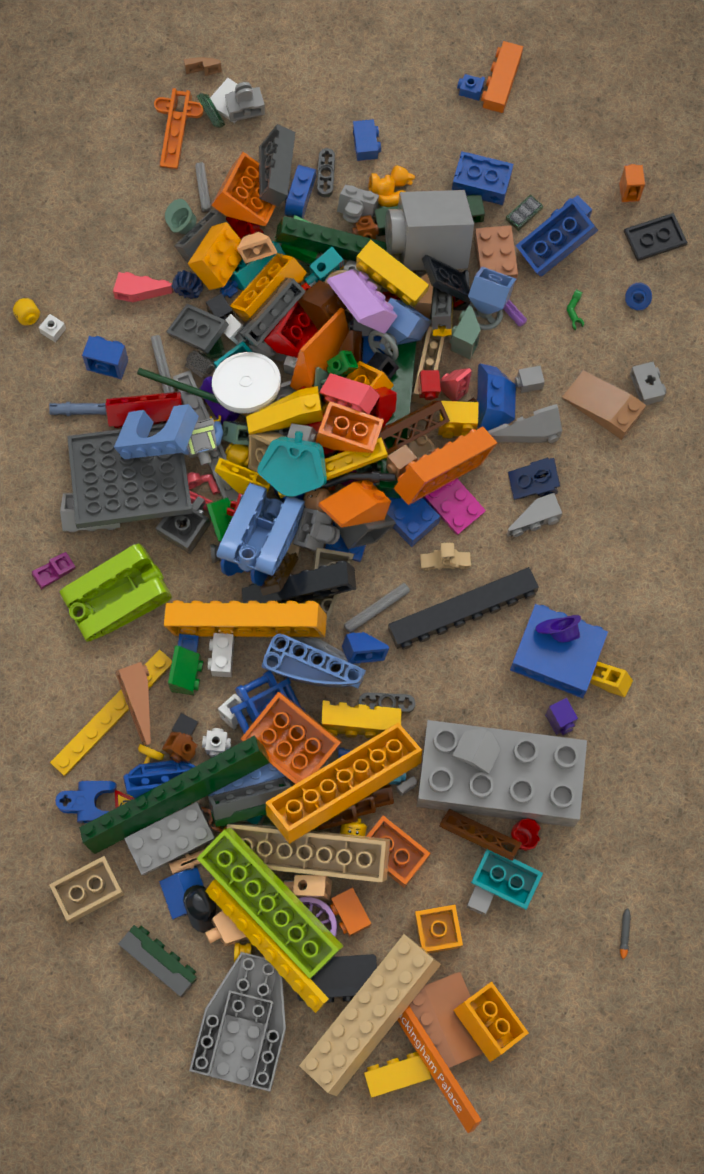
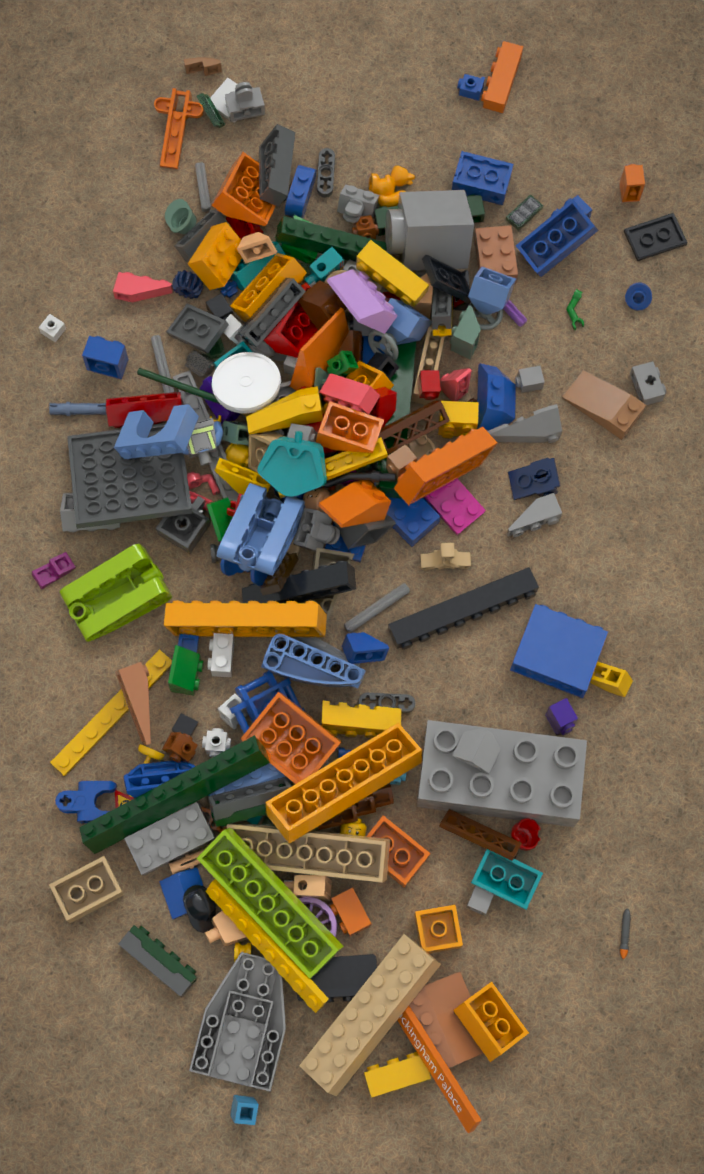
(26, 311): yellow head -> none
(244, 1110): none -> dark azure brick
(365, 140): blue brick -> none
(407, 786): light grey tile -> none
(561, 629): dark purple piece -> none

